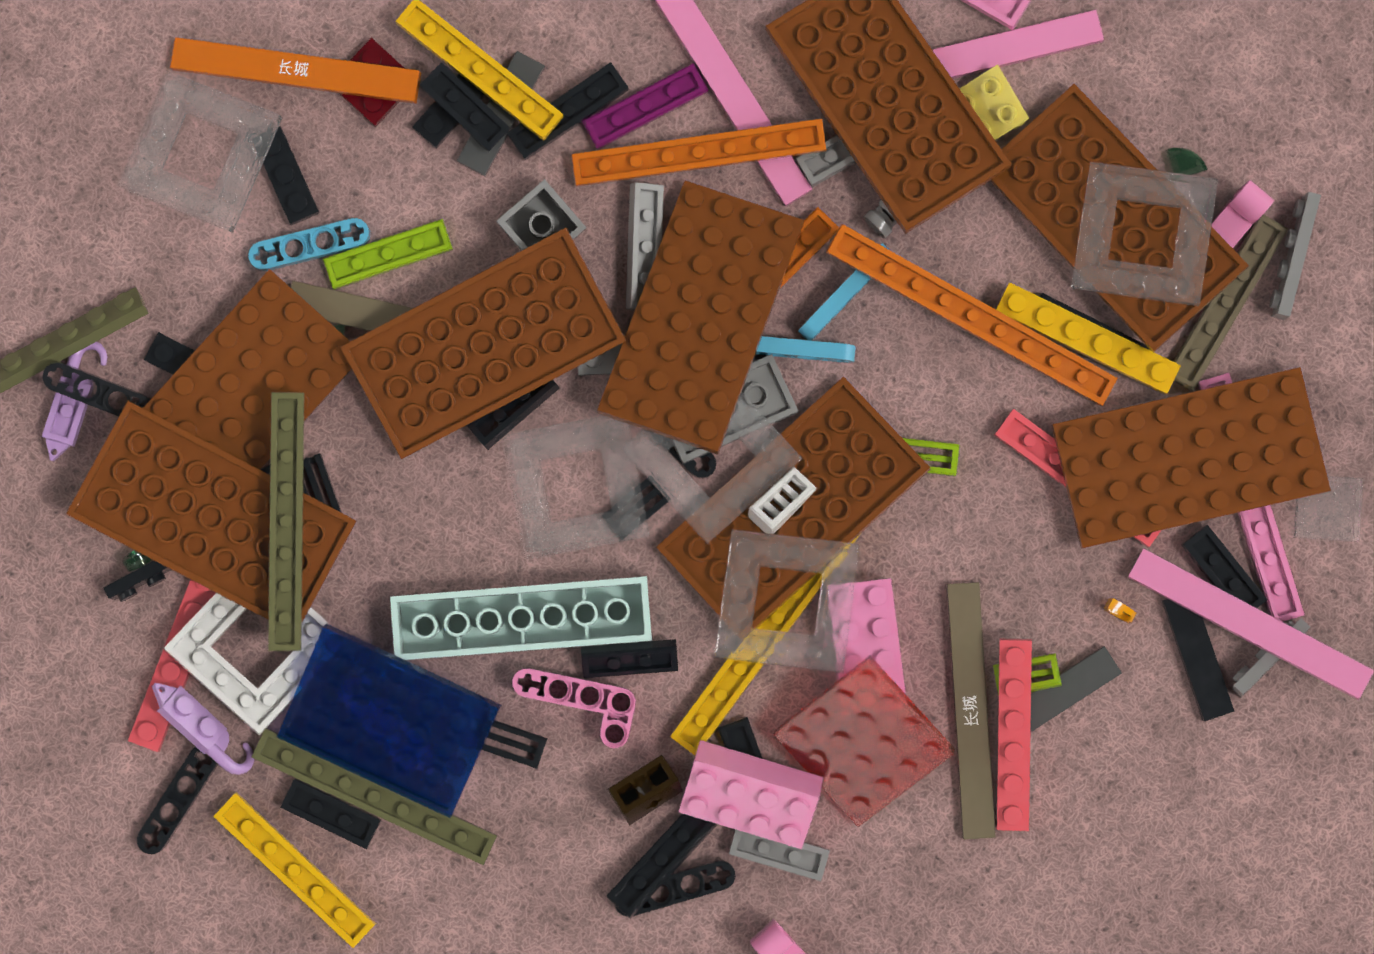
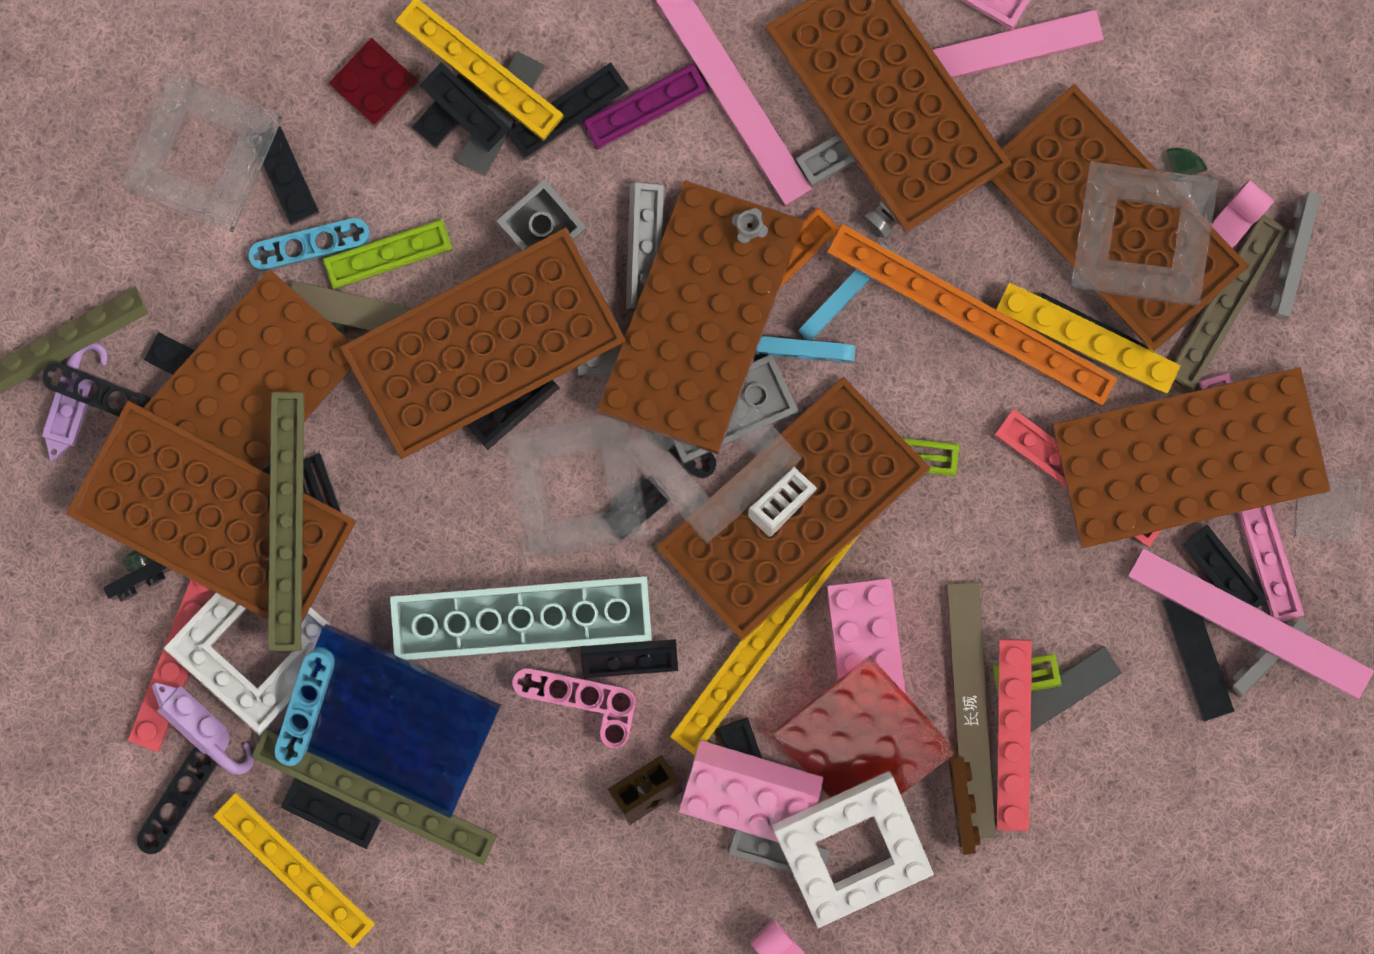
(295, 70): orange tile -> none
(301, 705): none -> medium azure beam
(537, 751): black tile -> none
(659, 863): black tile -> none
(678, 895): black beam -> none
(699, 152): orange plate -> none
(753, 217): none -> light grey plate
(820, 652): clear plate -> none
(872, 798): none -> white plate
(963, 805): none -> reddish brown plate
(995, 102): light yellow hinge -> none
(1119, 610): light orange tile -> none

